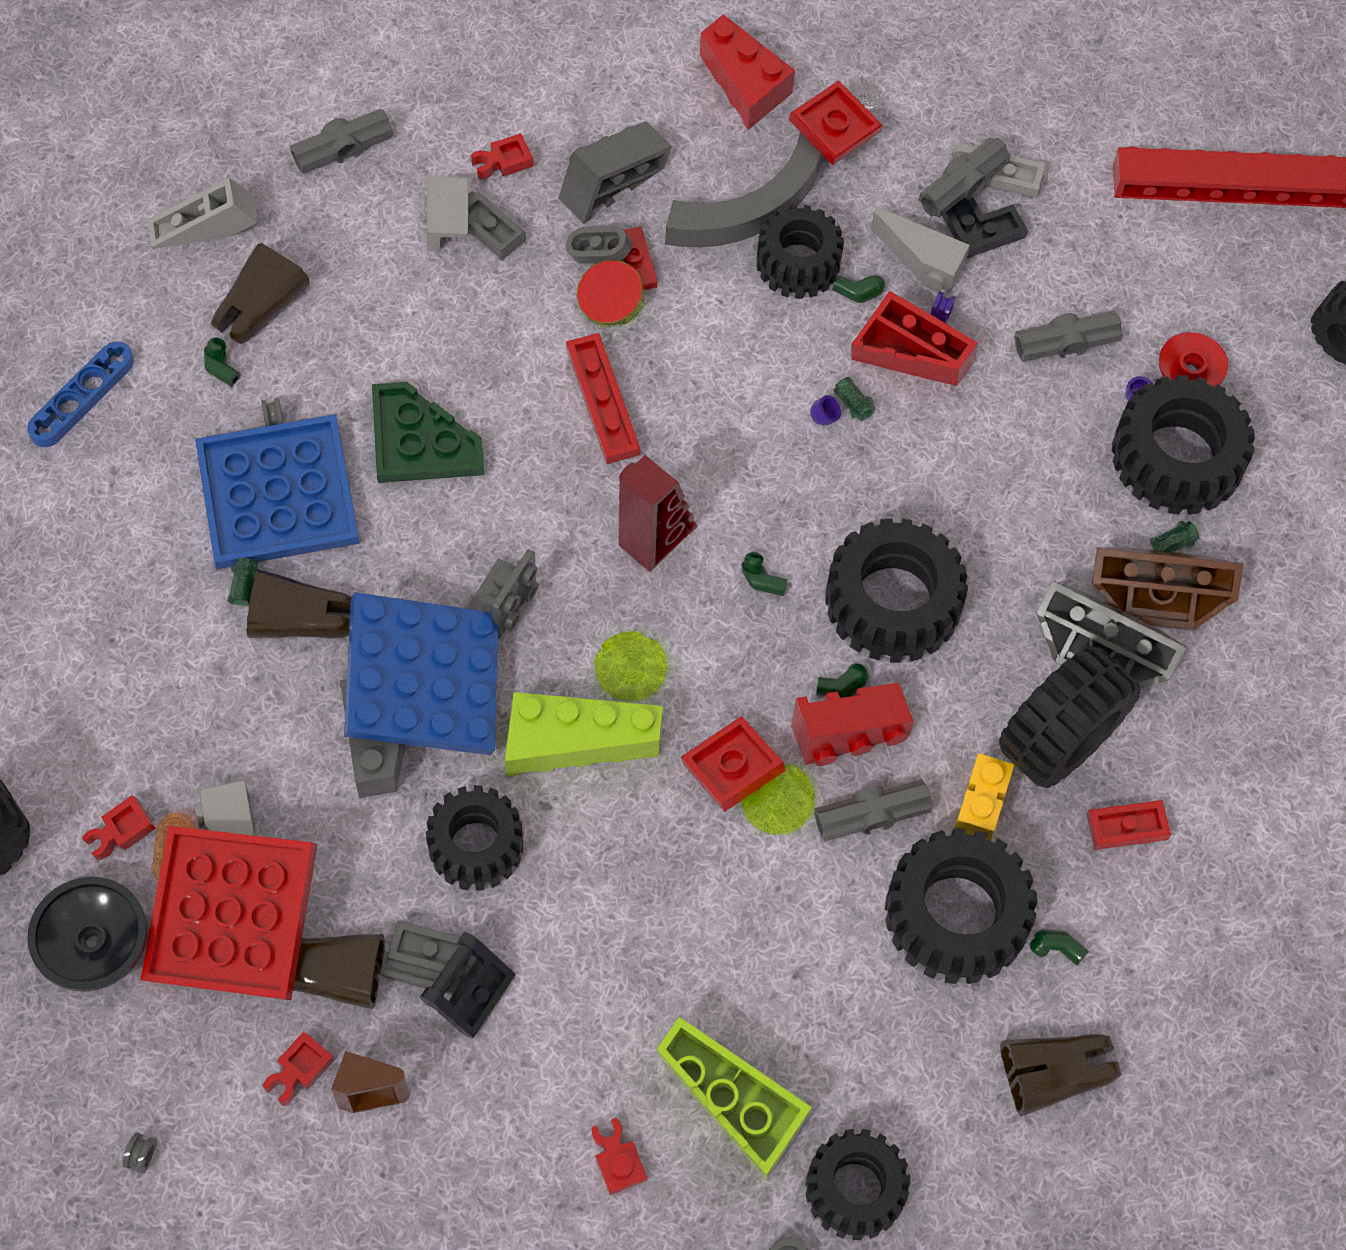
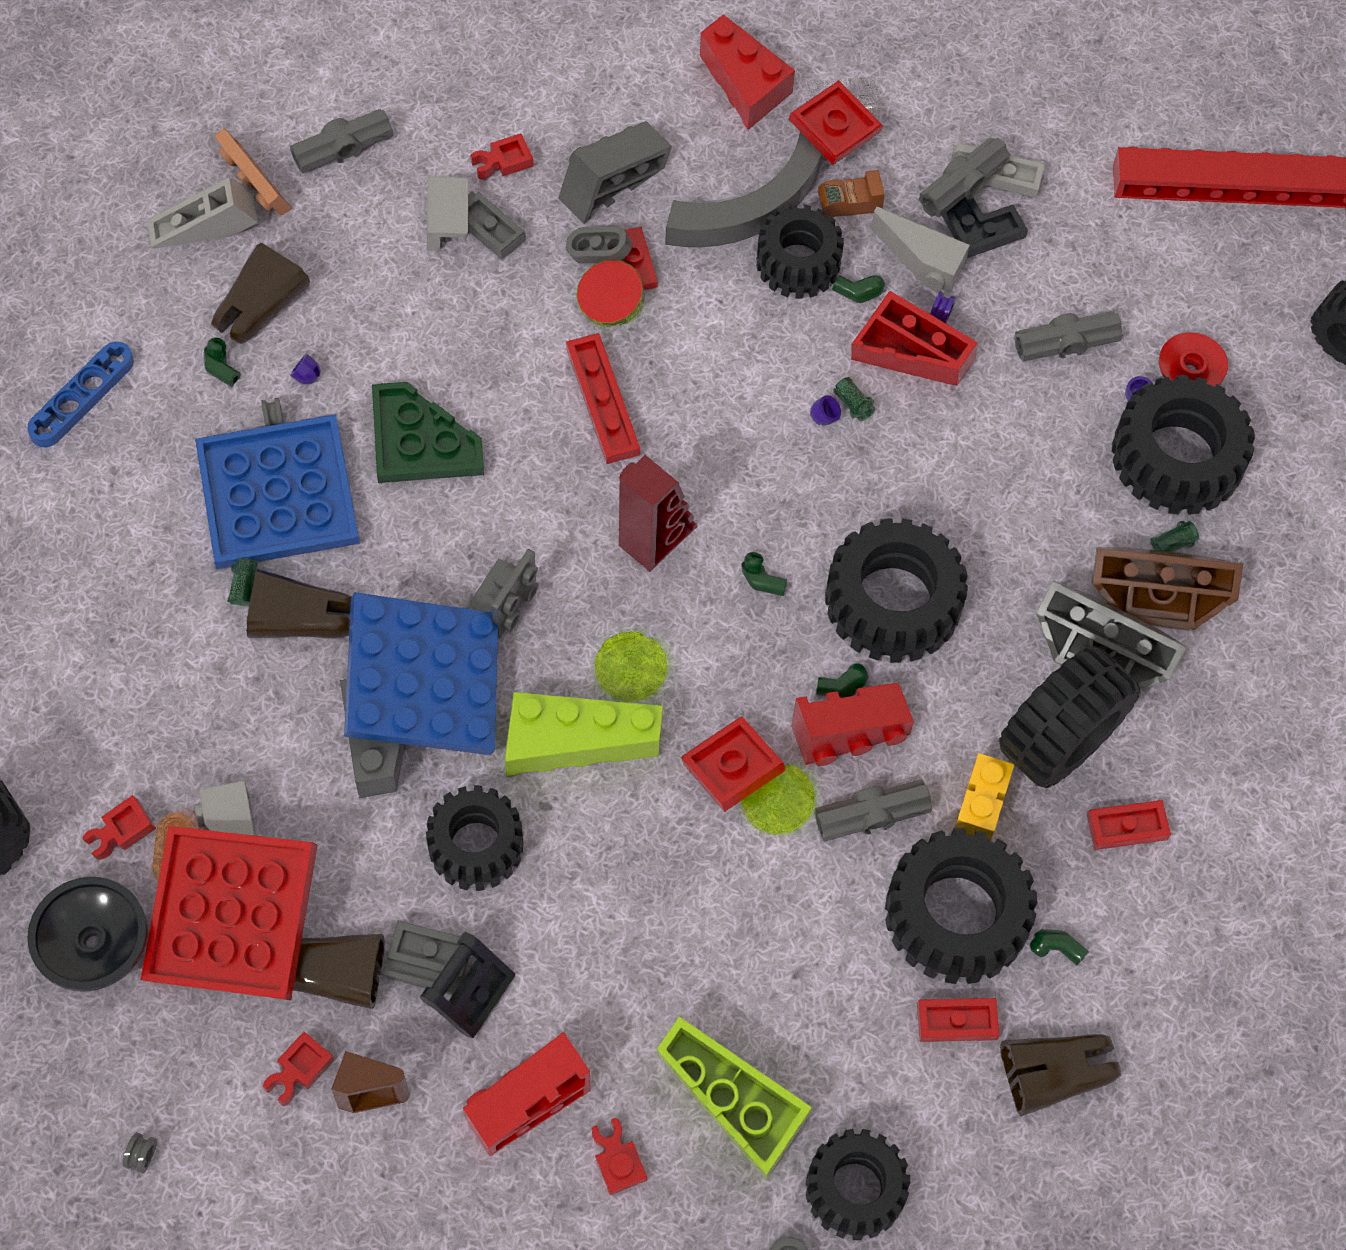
(251, 174): none -> nougat plate
(306, 370): none -> dark purple hinge
(528, 1095): none -> red wedge
(852, 195): none -> dark orange leg
(958, 1019): none -> red plate

